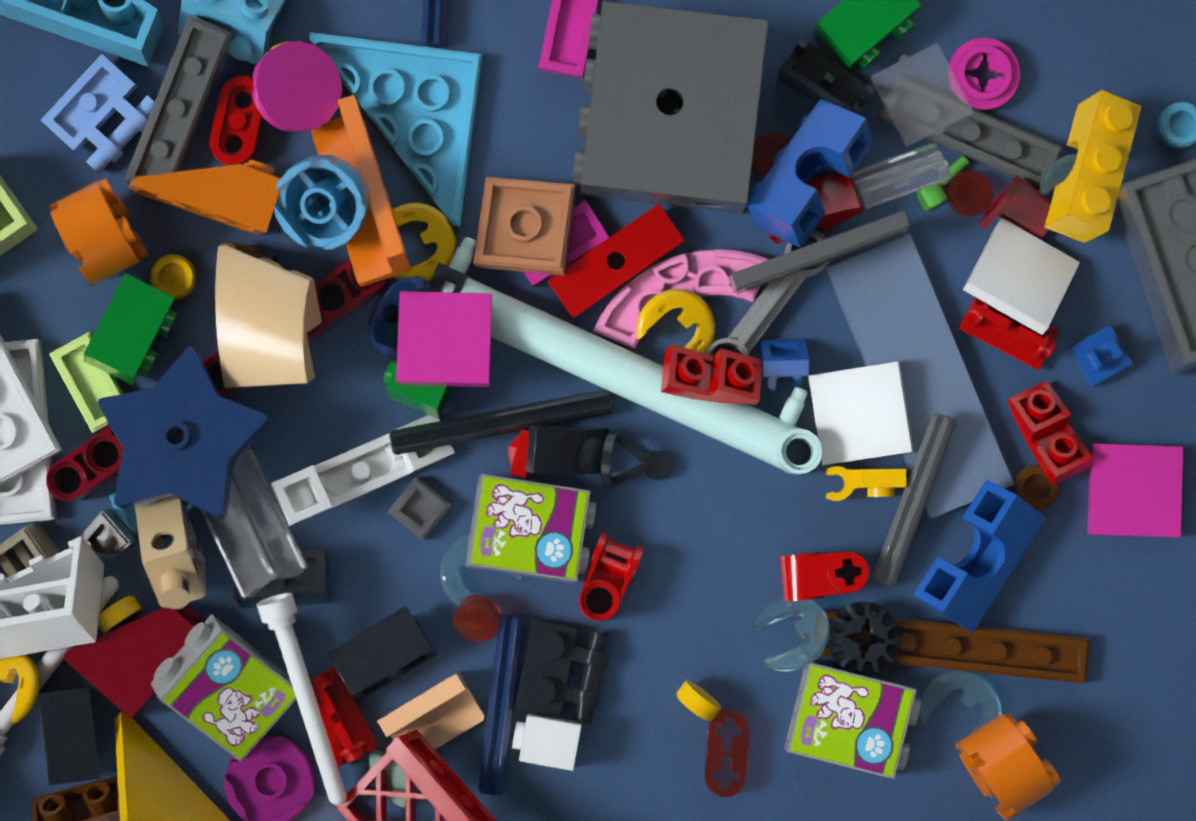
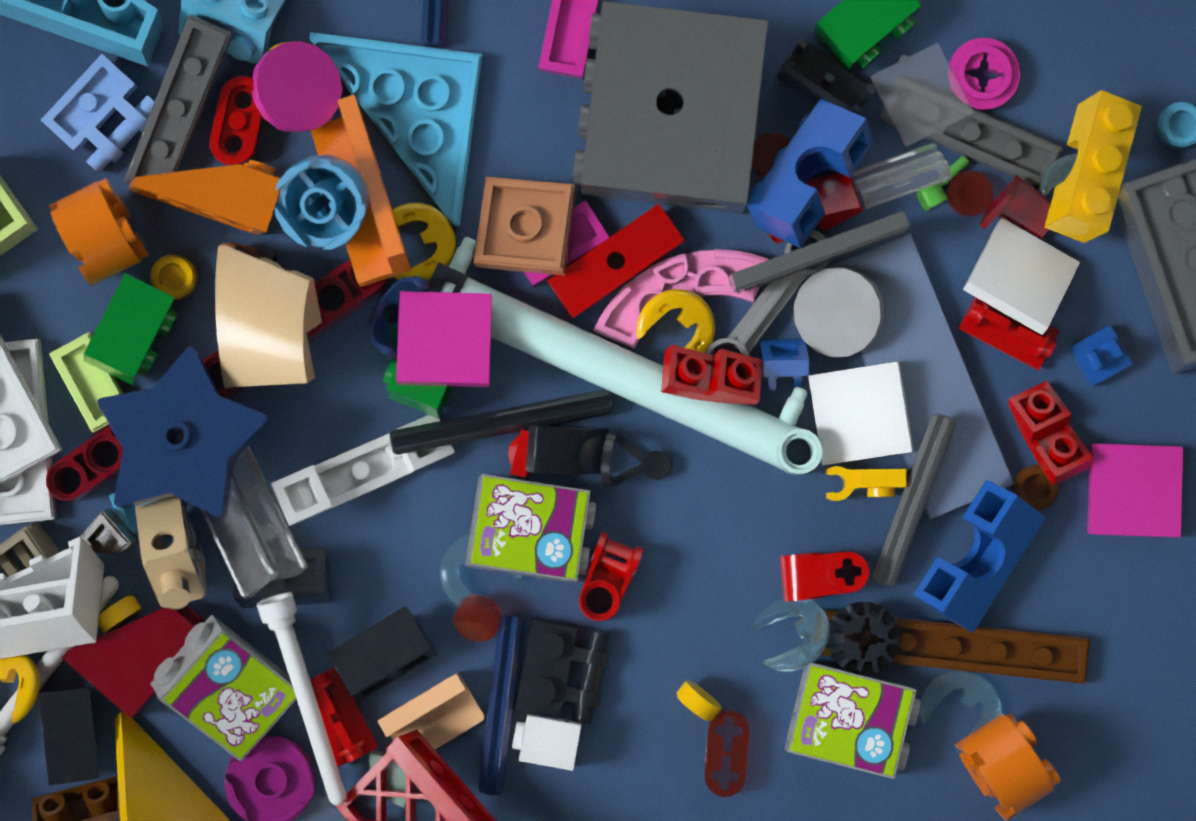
(419, 508): flat silver tile -> none
(839, 311): none -> light grey tile

